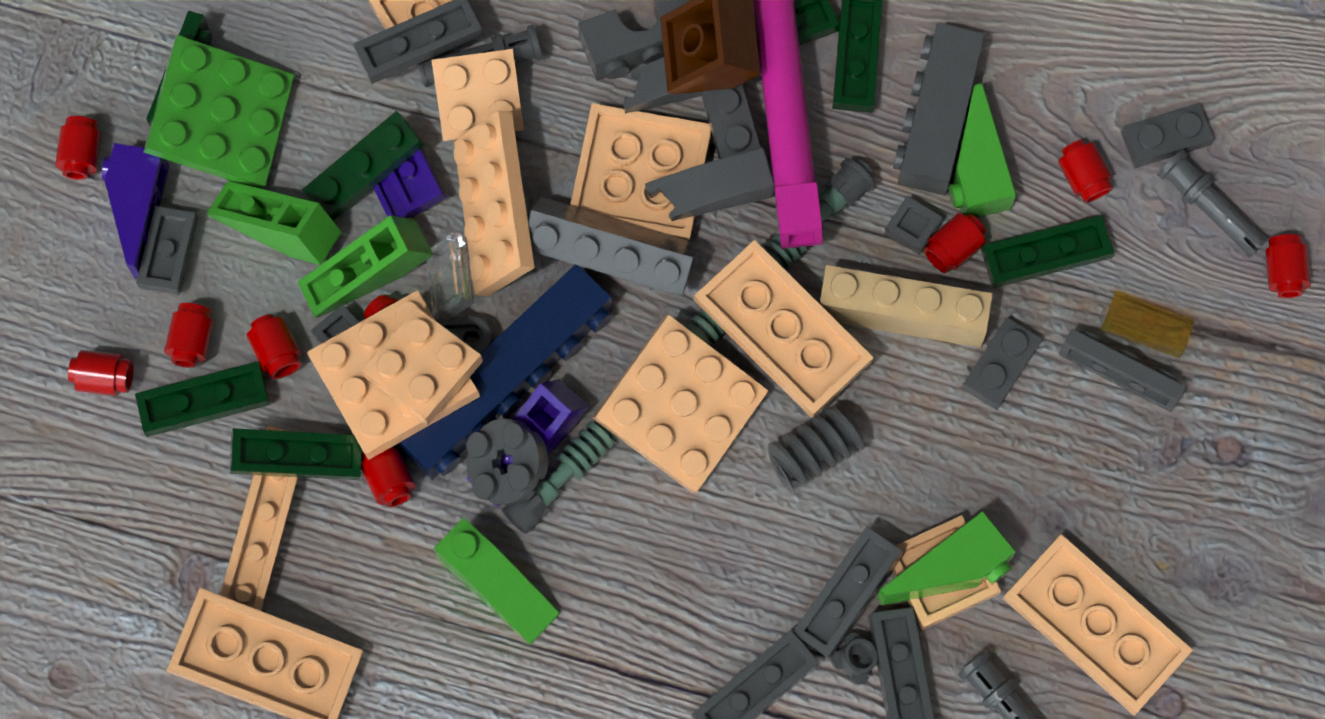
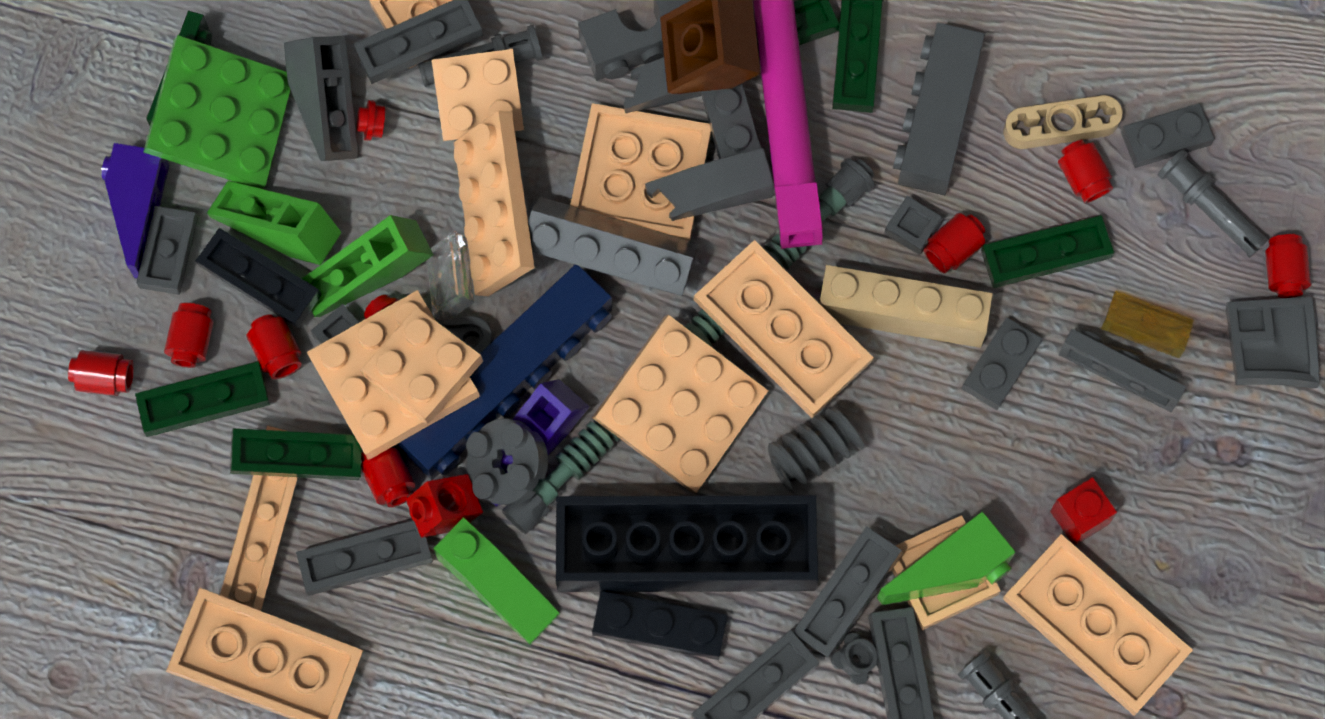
(78, 147): red brick -> none
(258, 277): none -> black plate
(323, 94): none -> dark grey slope
(363, 557): none -> dark grey plate
(364, 165): dark green plate -> none
(371, 120): none -> red plate
(410, 188): dark purple plate -> none
(442, 504): none -> red brick
(659, 625): none -> black plate
(686, 543): none -> black brick
(981, 172): bright green slope -> none
(1083, 511): none -> red brick
(1093, 128): none -> tan beam
(1274, 342): none -> dark grey plate

